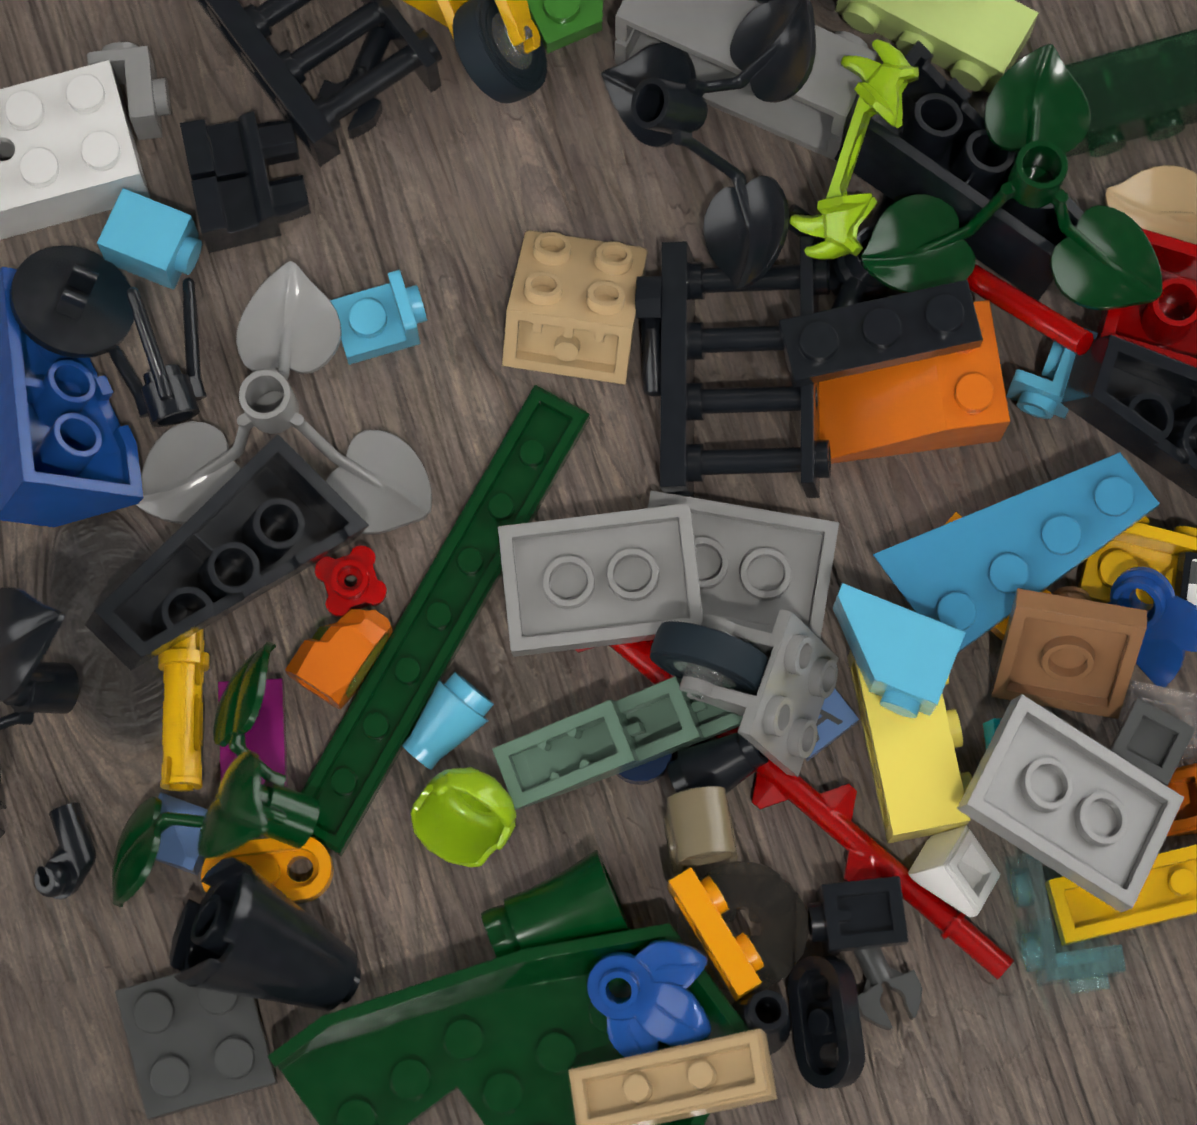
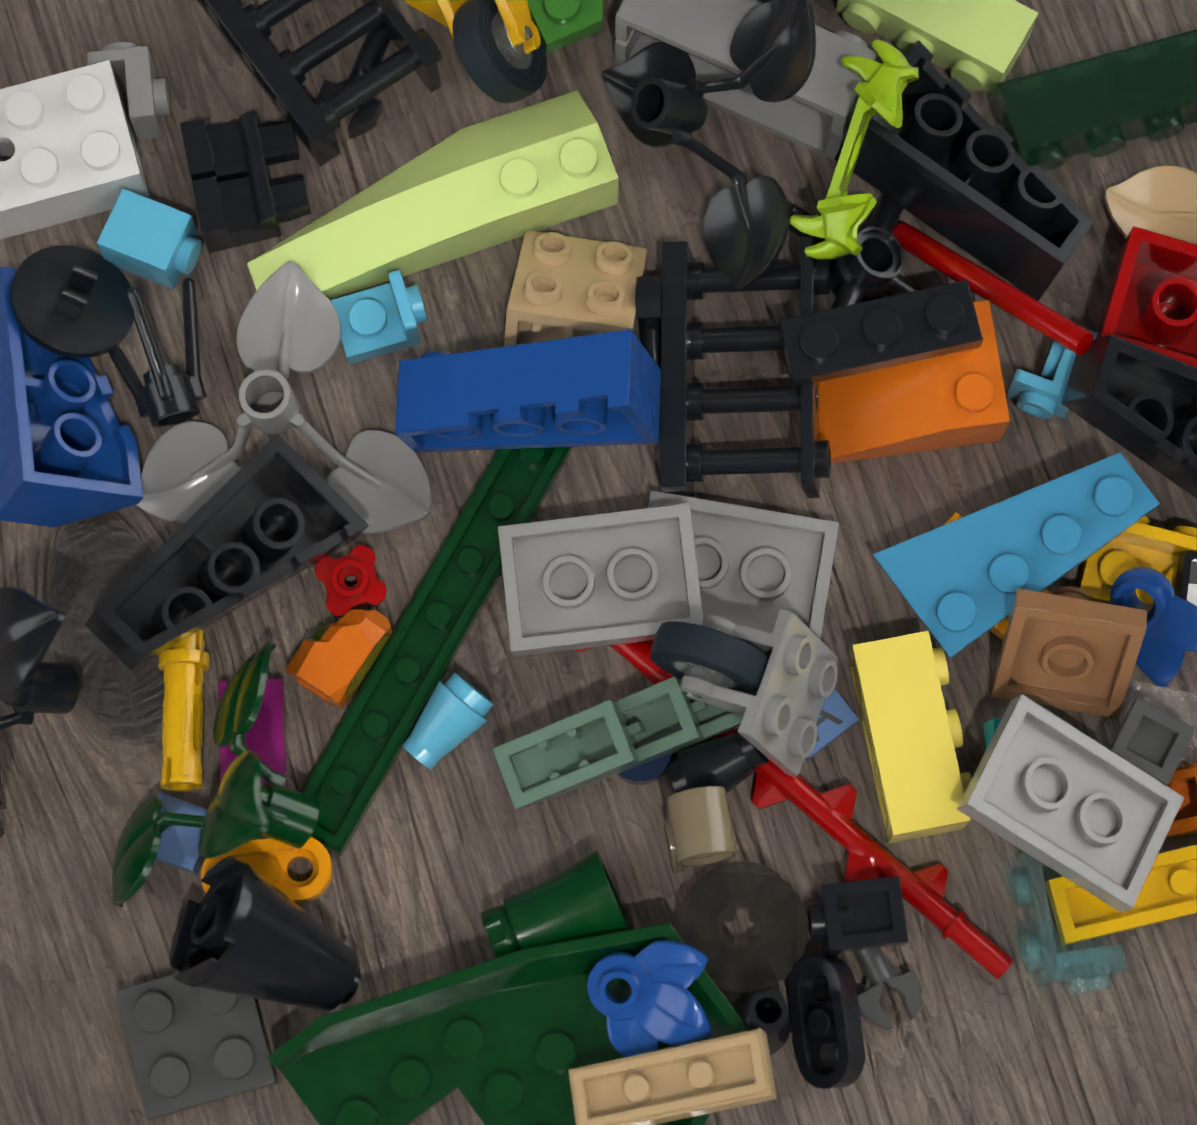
(72, 858): black arm -> none
(458, 199): none -> yellowish green wedge
(463, 816): lime hair -> none
(531, 396): none -> blue wedge
(702, 908): light orange plate -> none
(897, 650): medium azure slope -> none
(956, 870): white slope -> none
(1044, 117): dark green plant -> none

